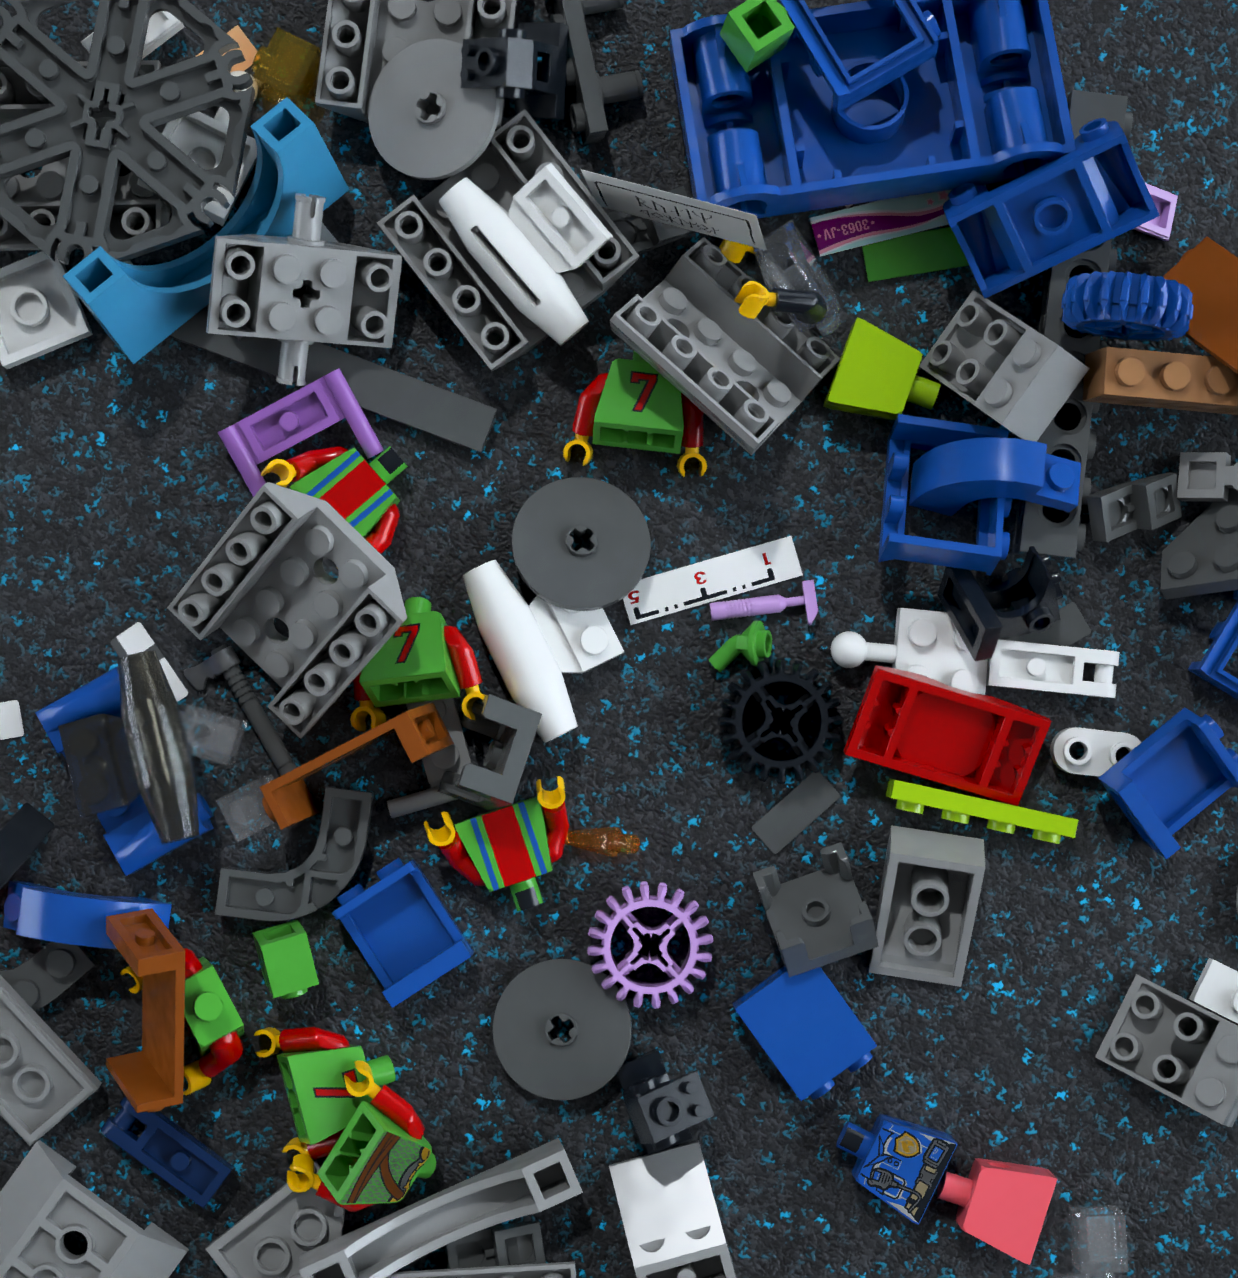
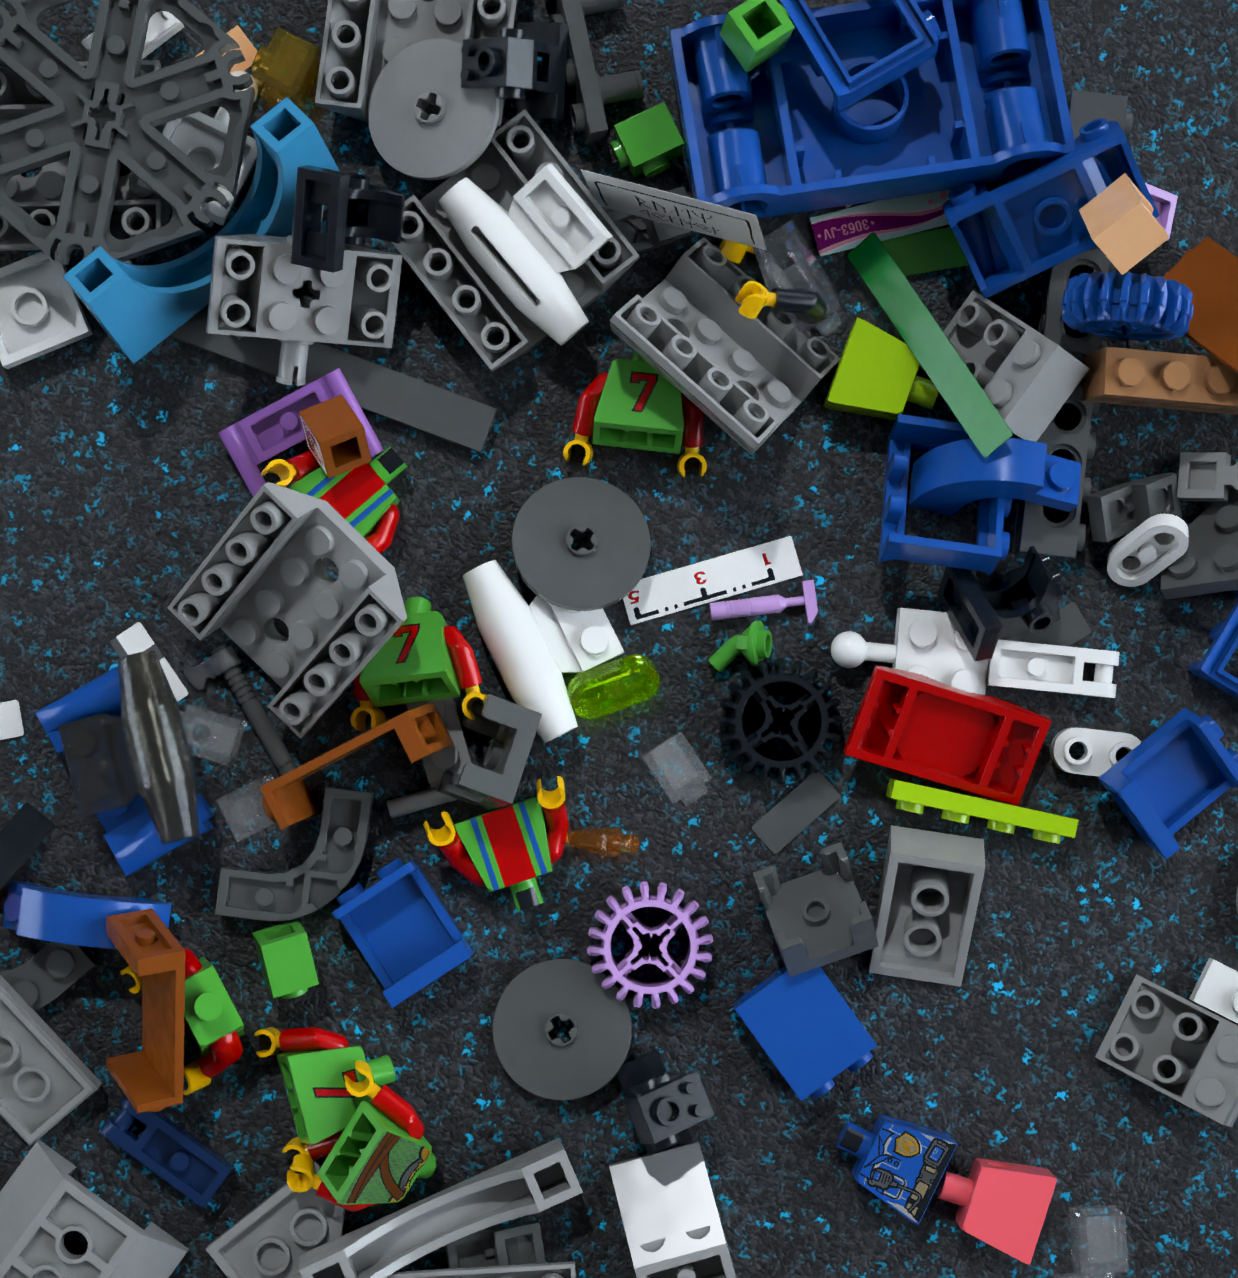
(335, 436): none -> dark orange brick
(353, 213): none -> black tile
(613, 686): none -> clear neon green plate
(647, 141): none -> bright green brick
(678, 769): none -> clear brick
(930, 345): none -> green sticker
(1123, 224): none -> light nougat panel
(1154, 544): none -> white plate

